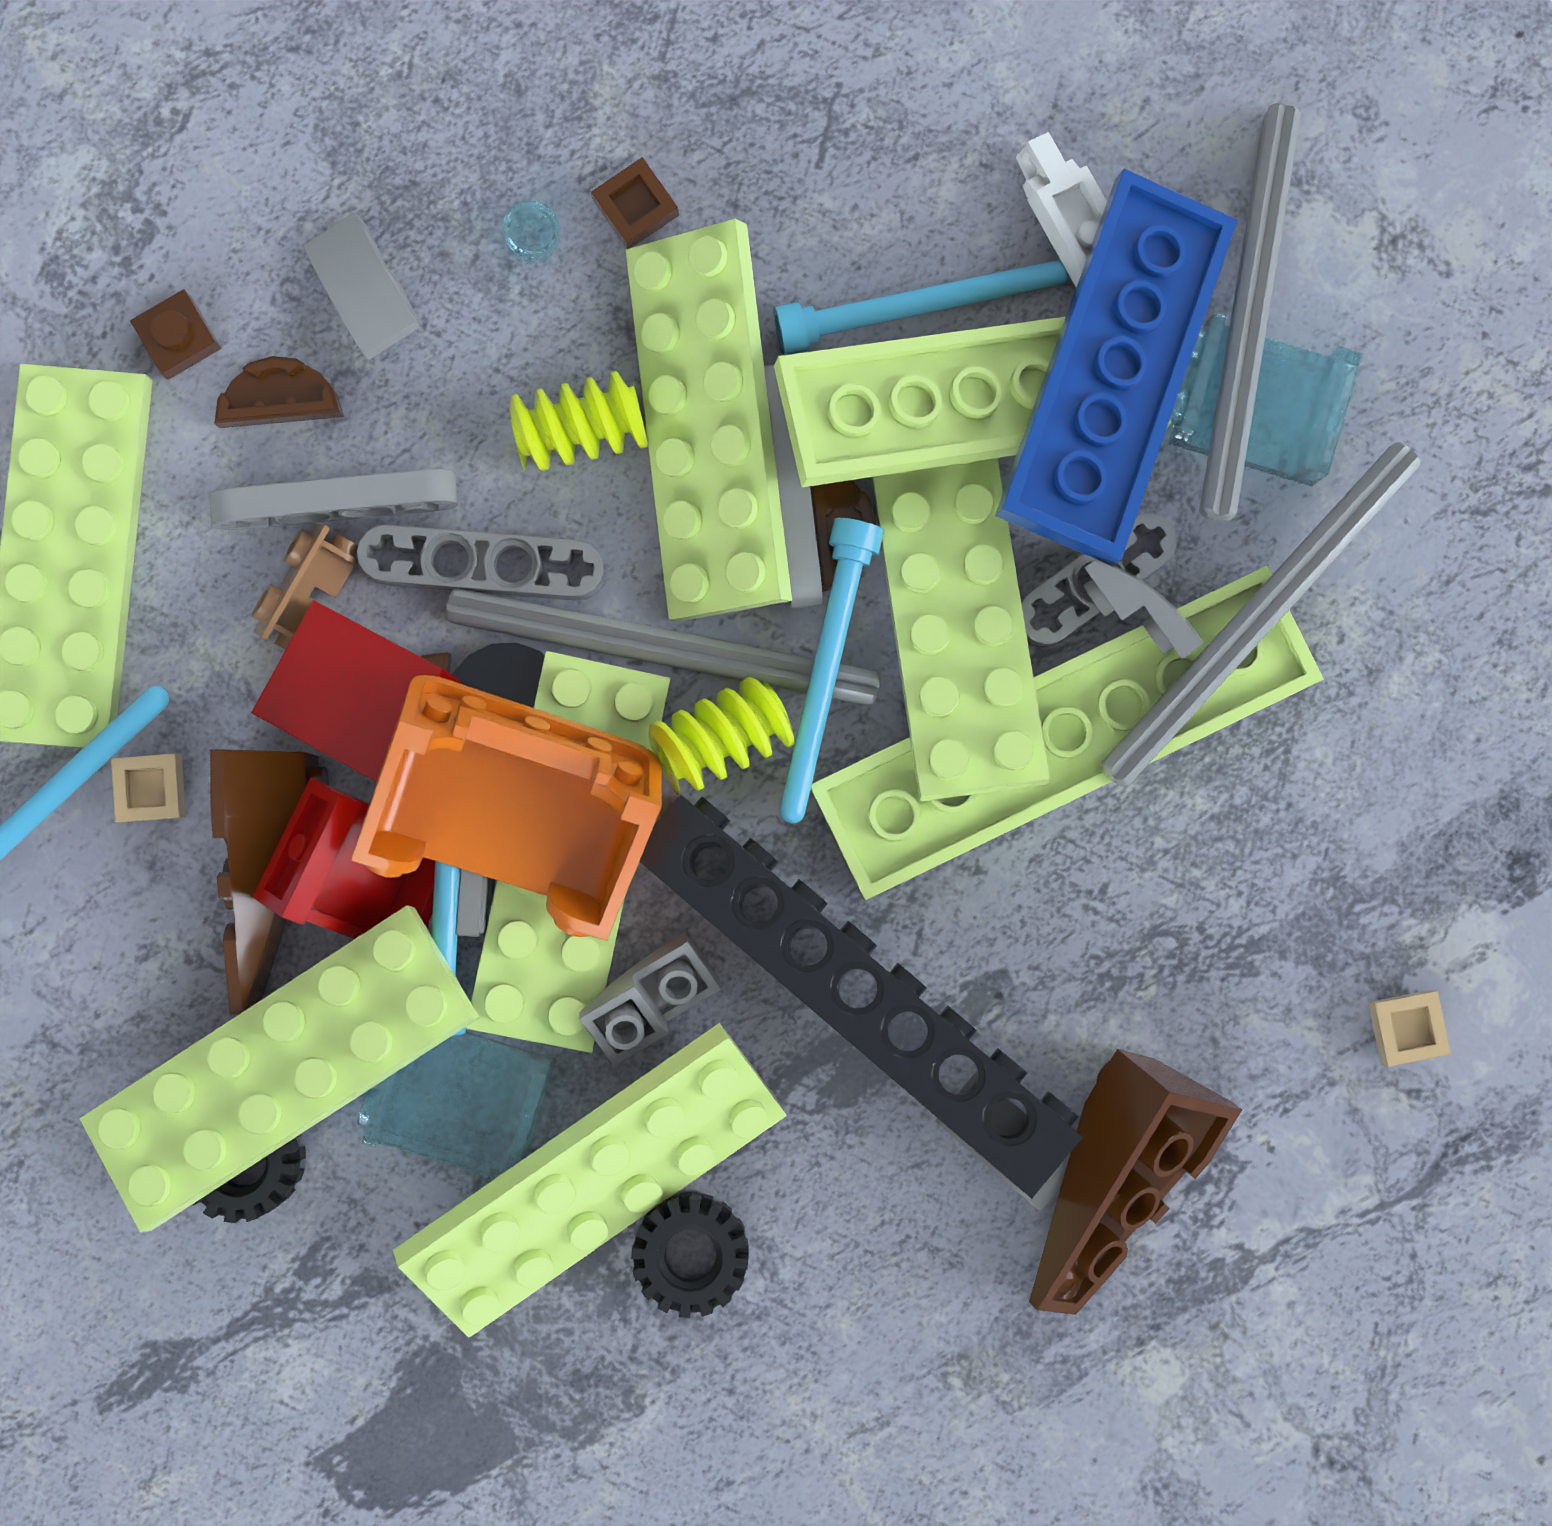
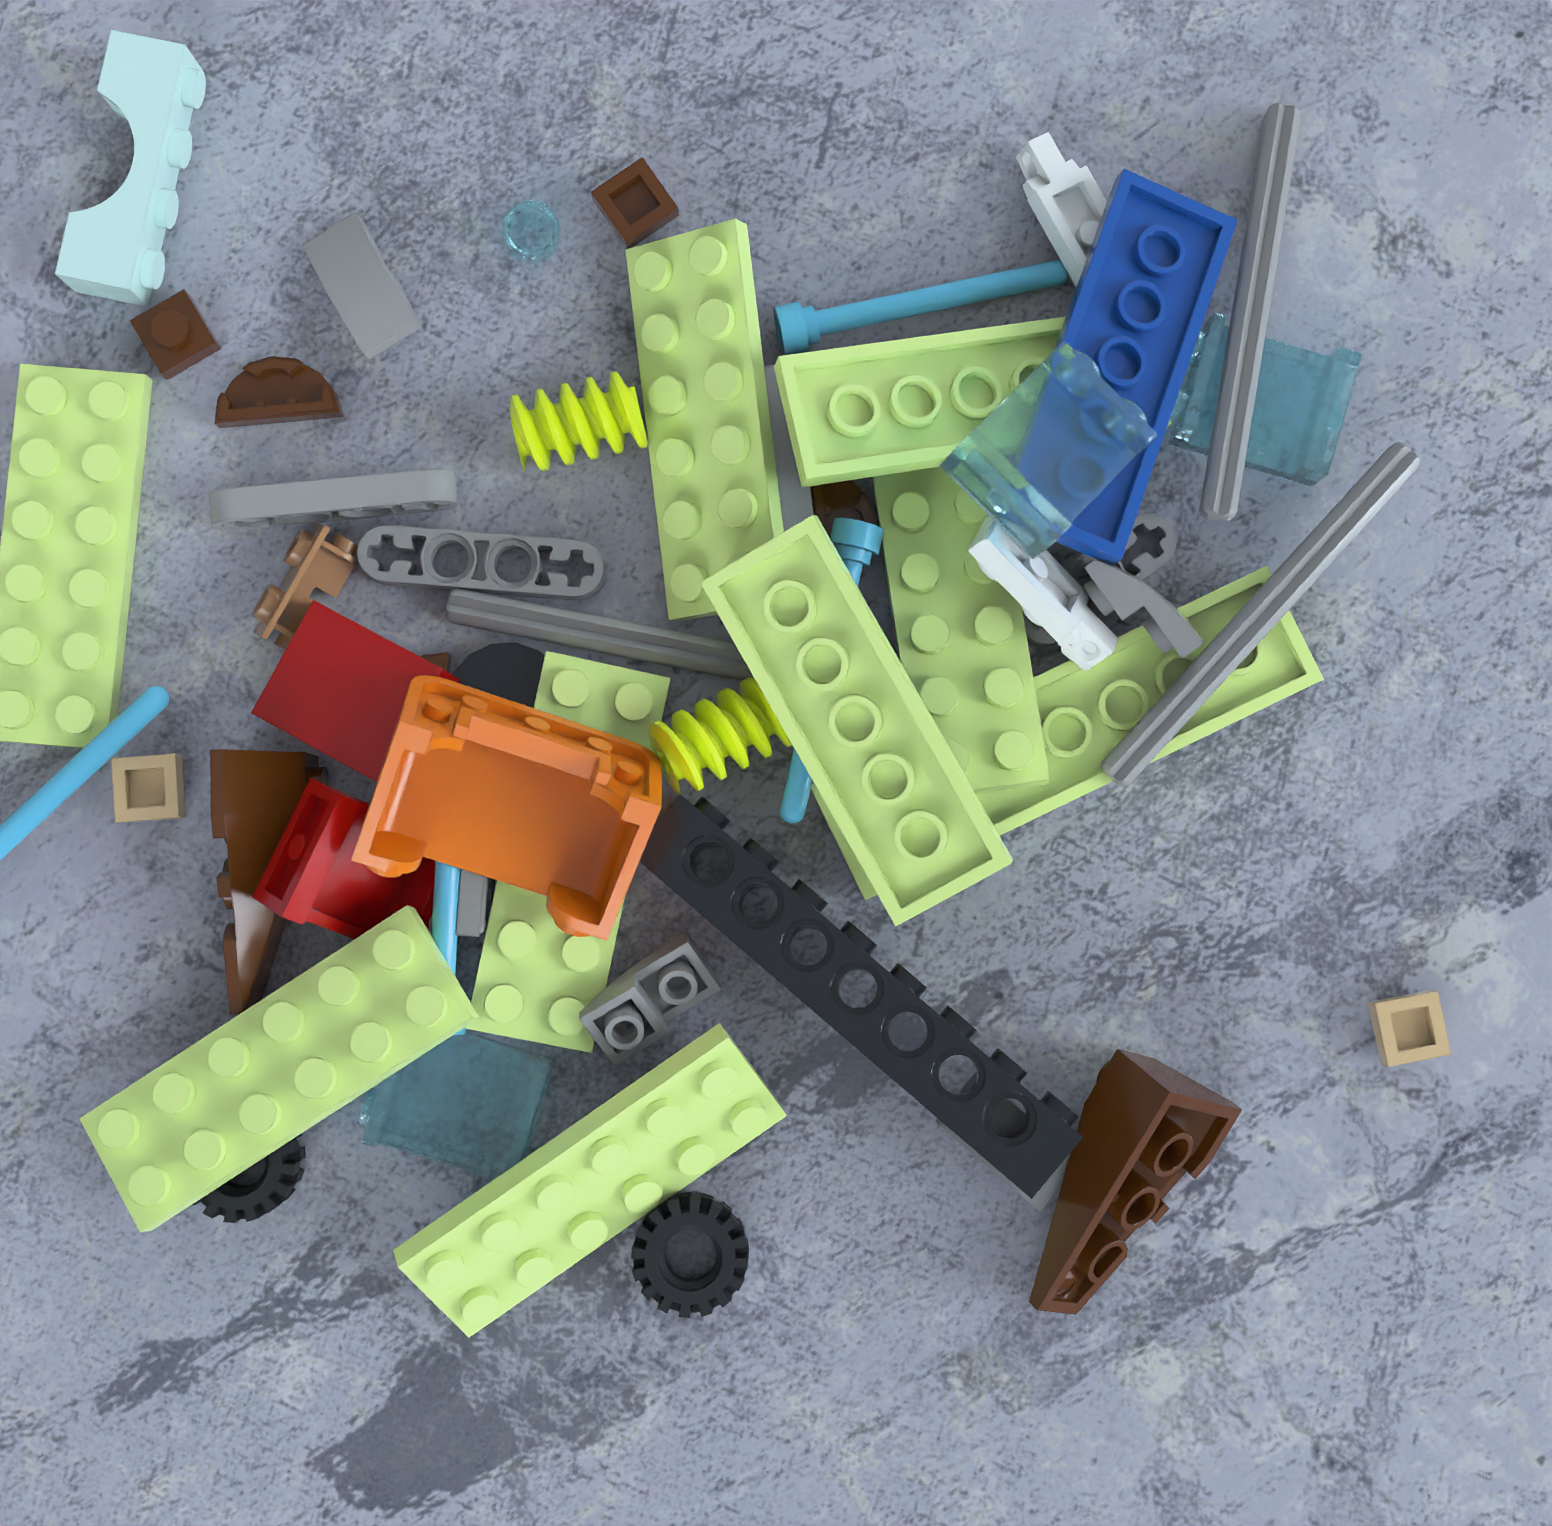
(118, 243): none -> light aqua arch
(856, 721): none -> yellowish green plate
(1046, 595): none -> white hinge
(1049, 449): none -> clear light blue panel

